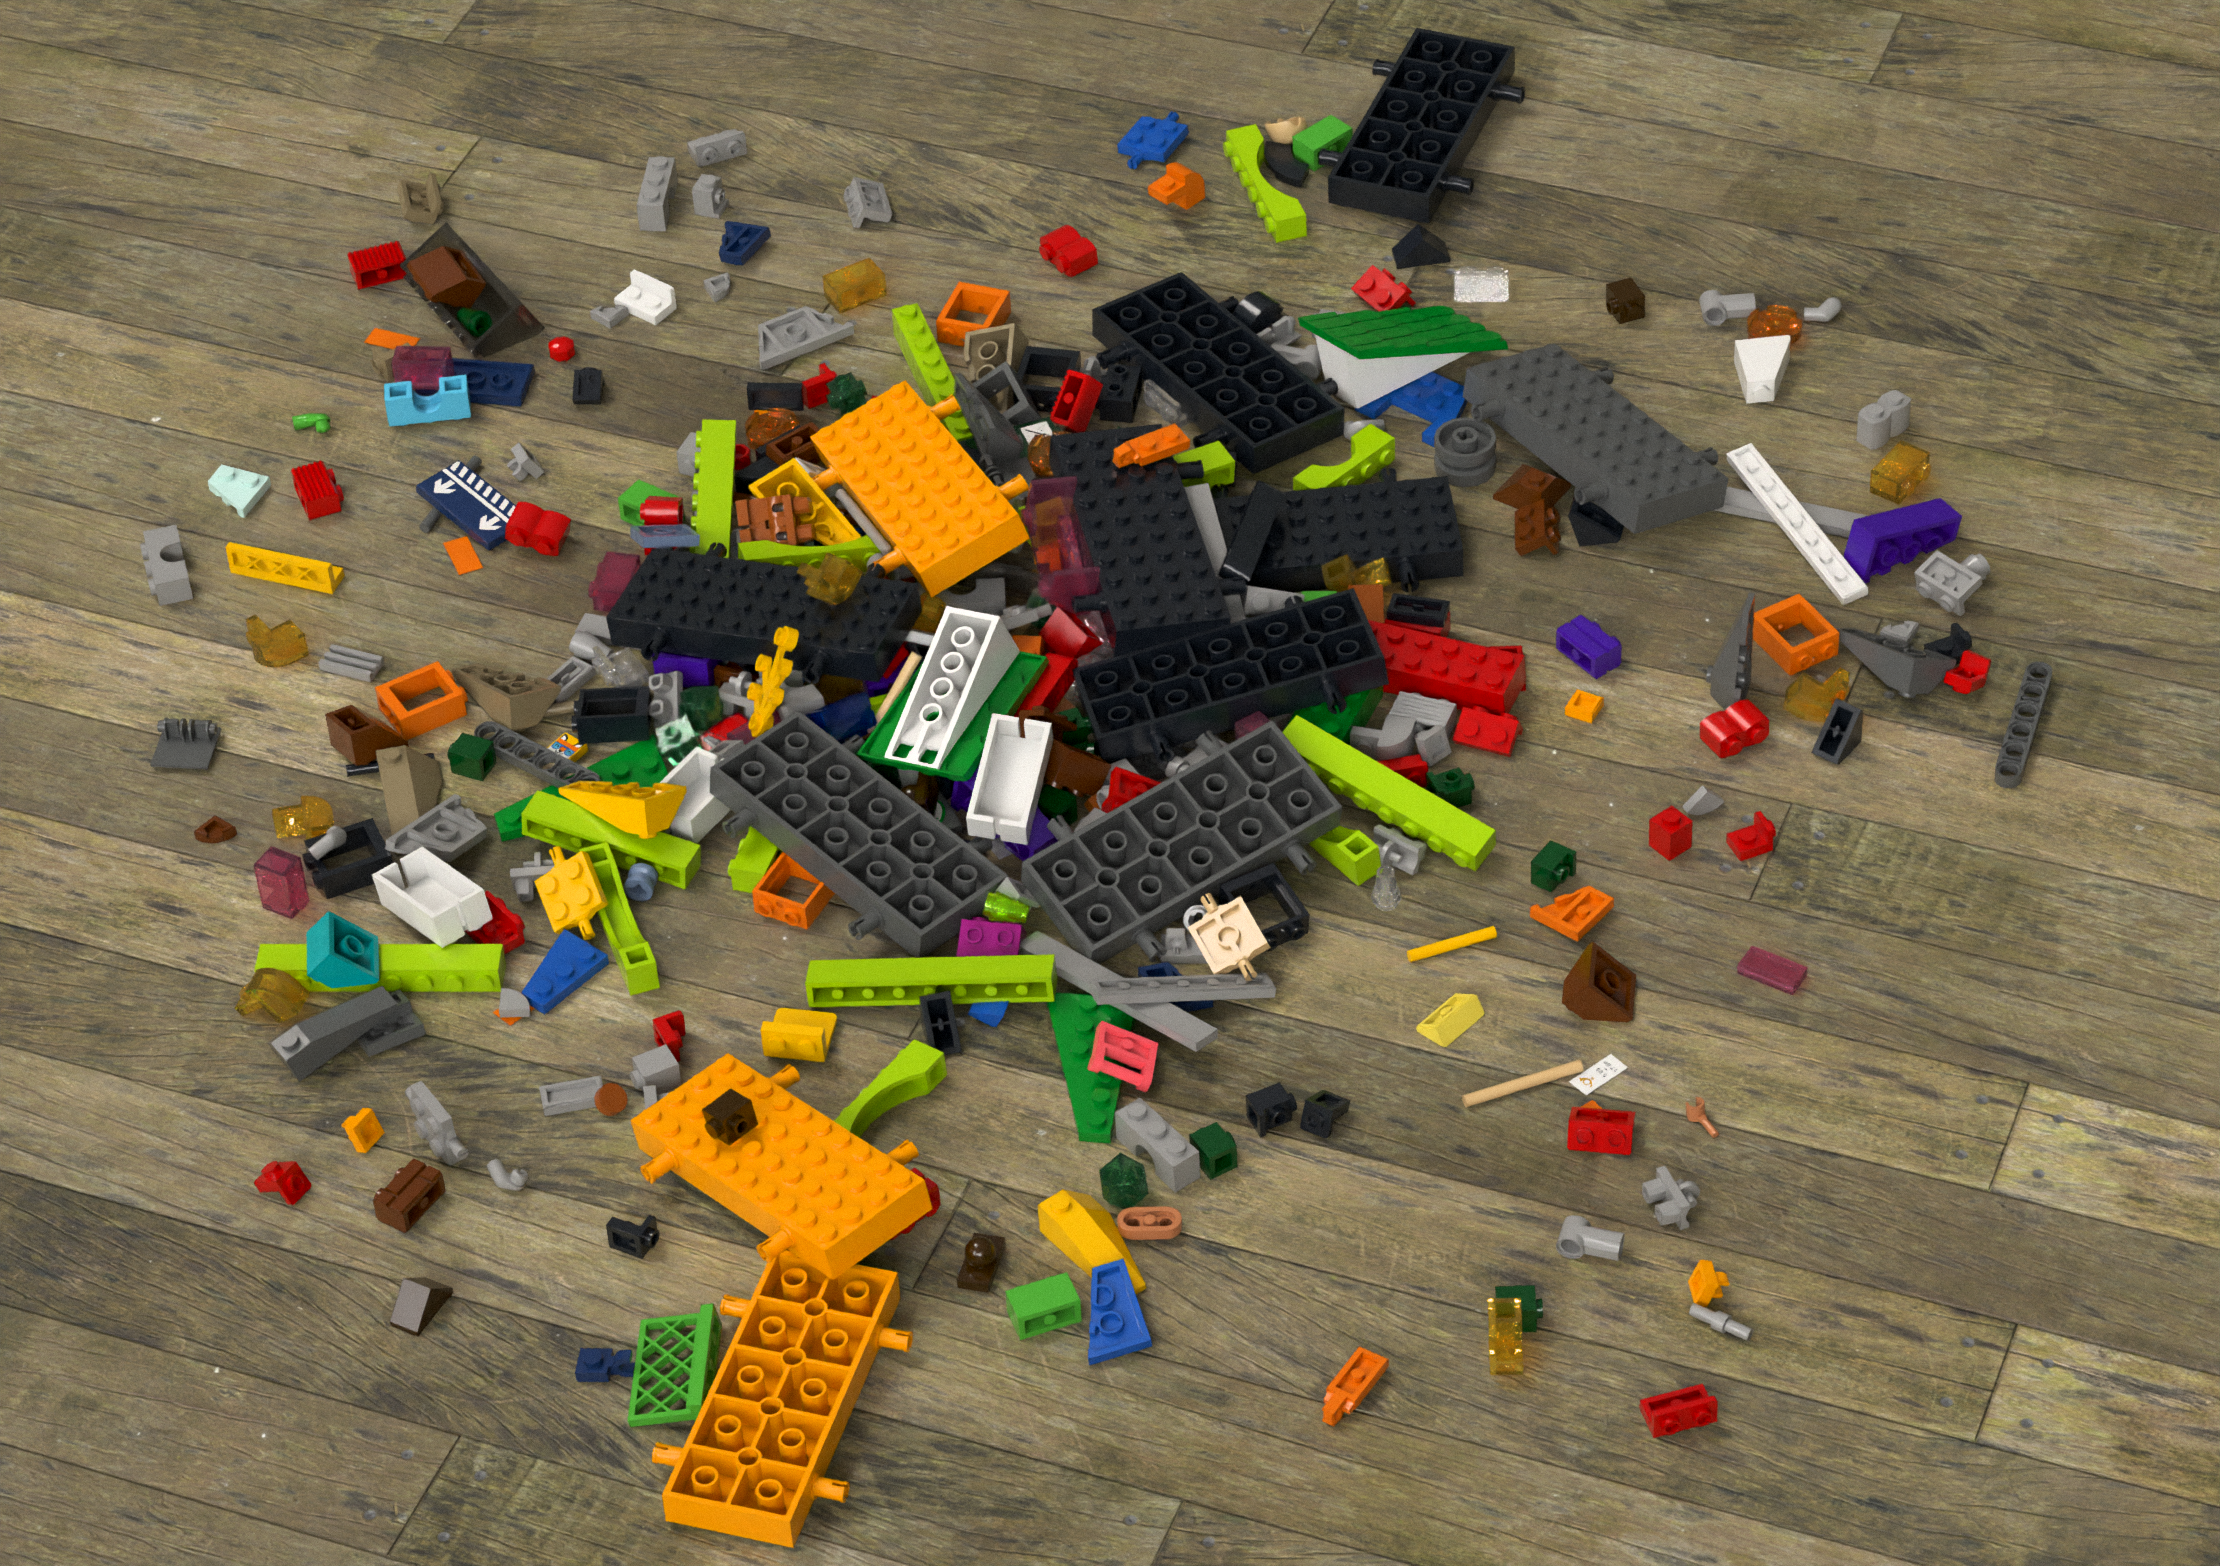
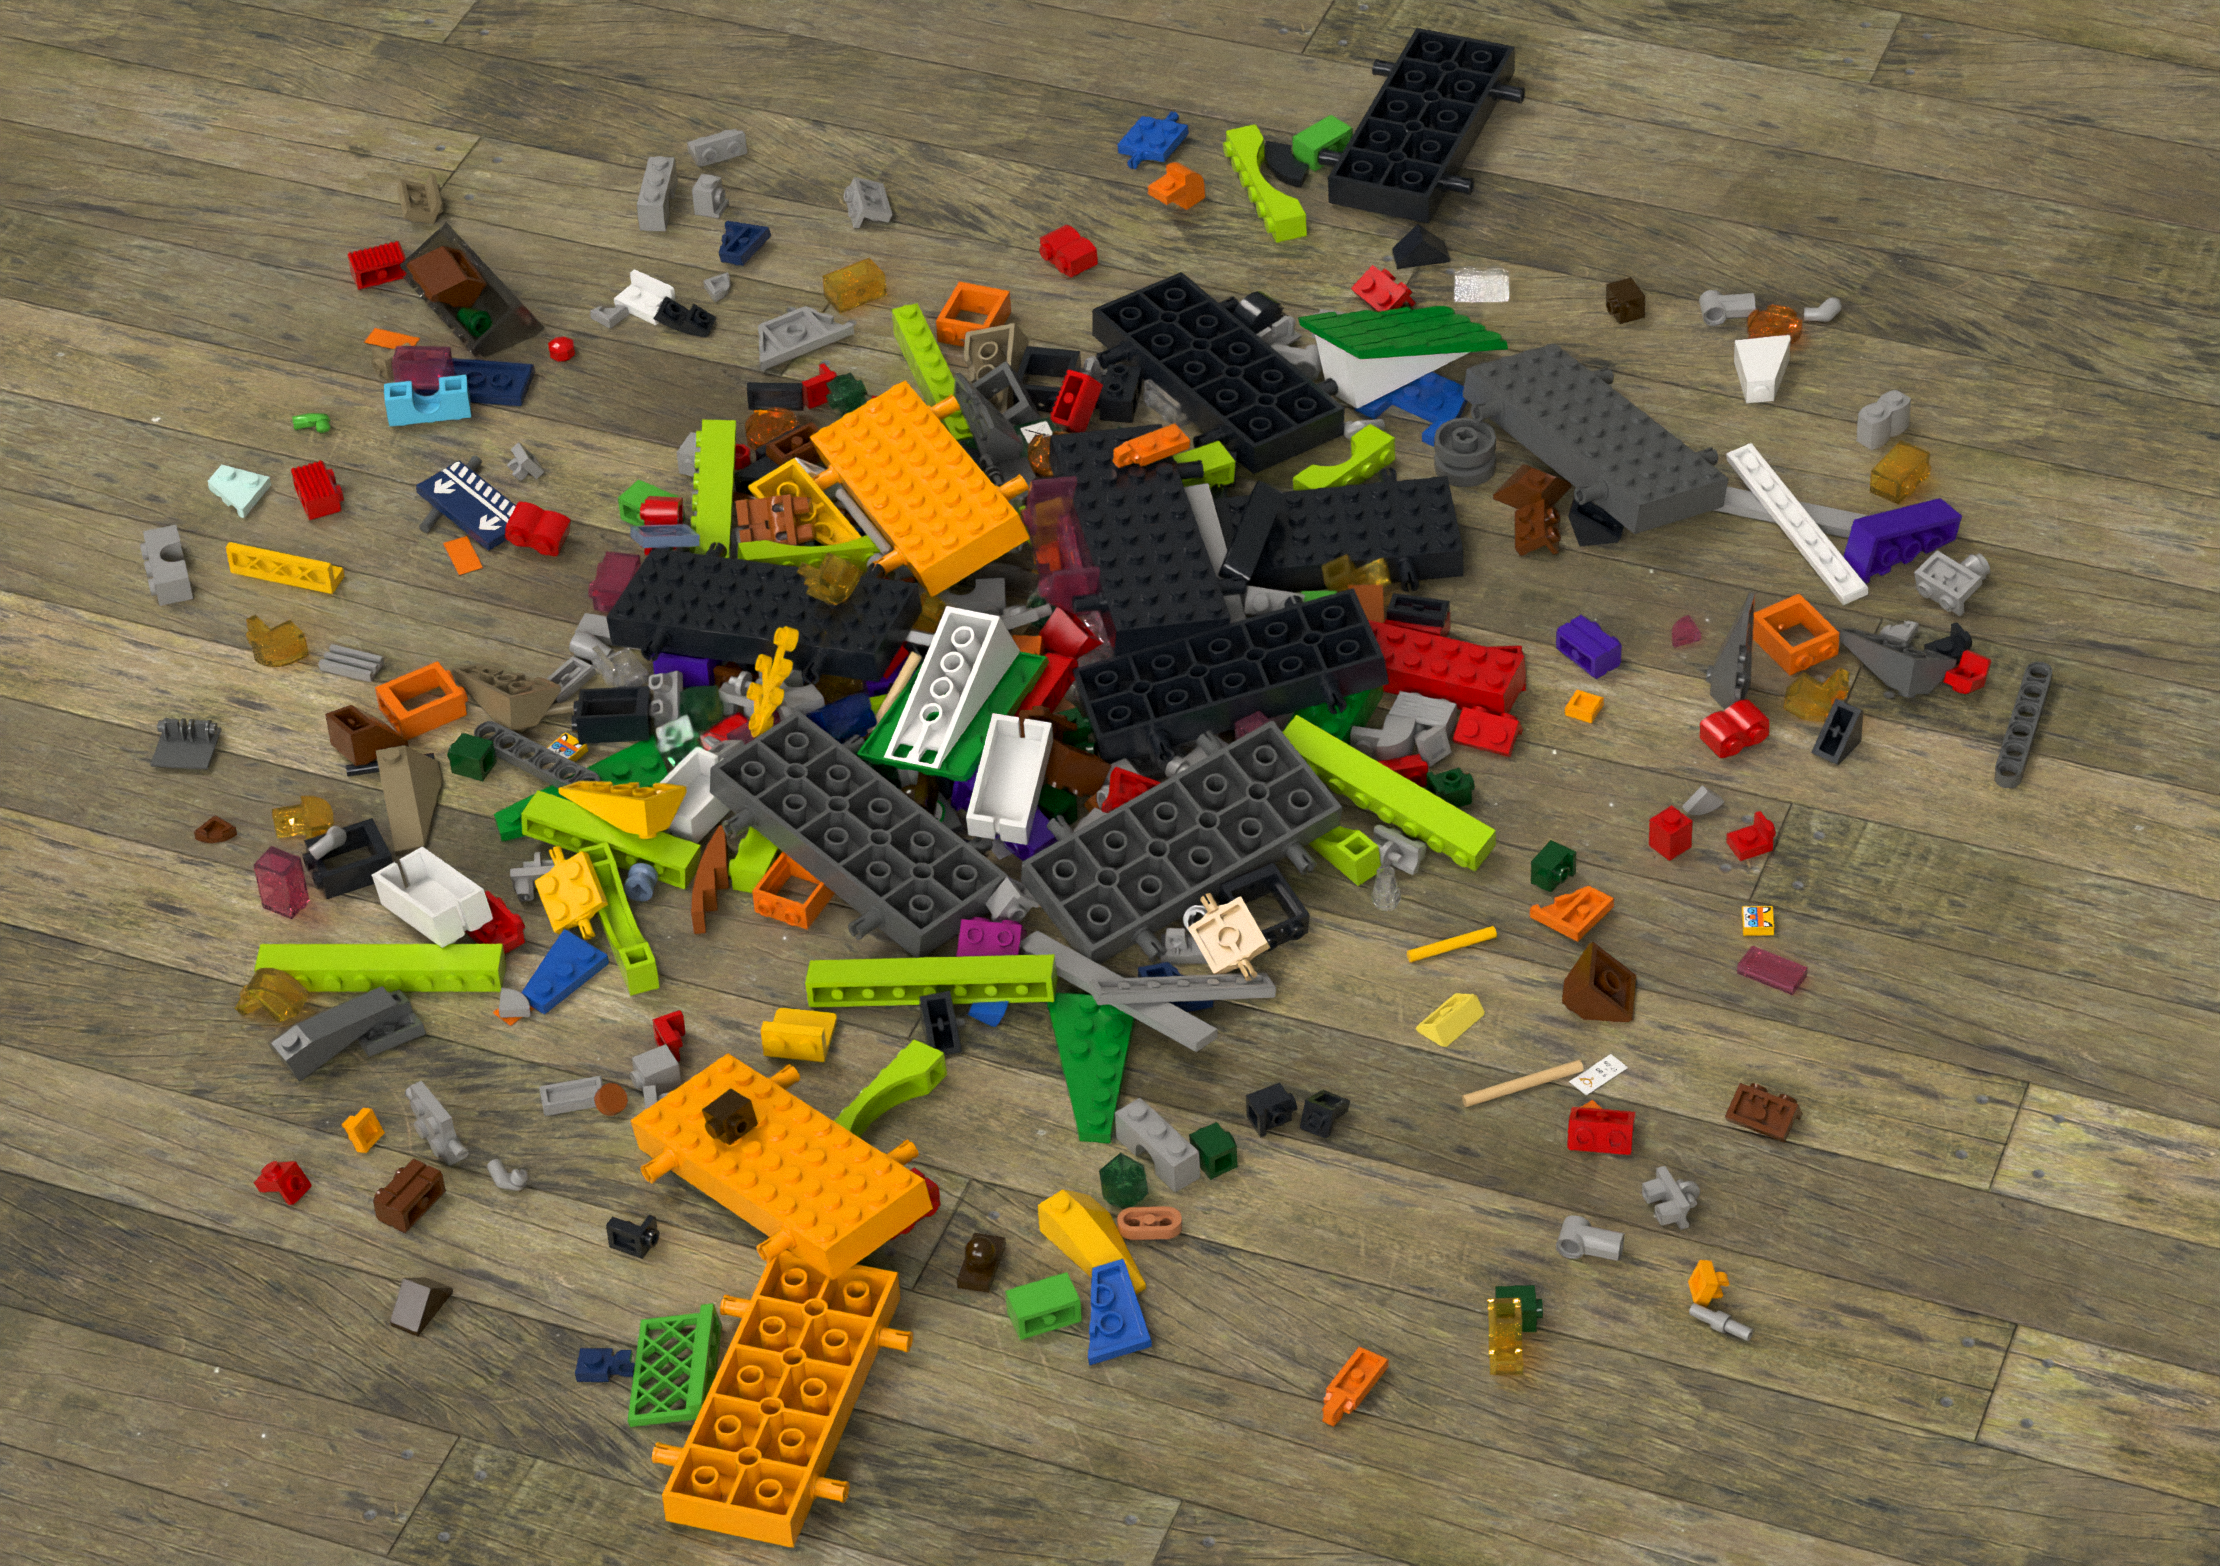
(341, 953): teal slope -> none
(443, 831): light grey wing -> none
(588, 386): black bracket -> none
(692, 321): none -> black slope
(710, 876): none -> dark orange slope
(1005, 908): clear neon green cone -> none
(1124, 1048): coral plate -> none
(1285, 129): tan hair -> none
(1679, 1410): red bracket -> none
(1685, 632): none -> clear pink tile
(1697, 1114): nougat hand -> none
(1757, 920): none -> tile
(1763, 1112): none -> reddish brown bracket

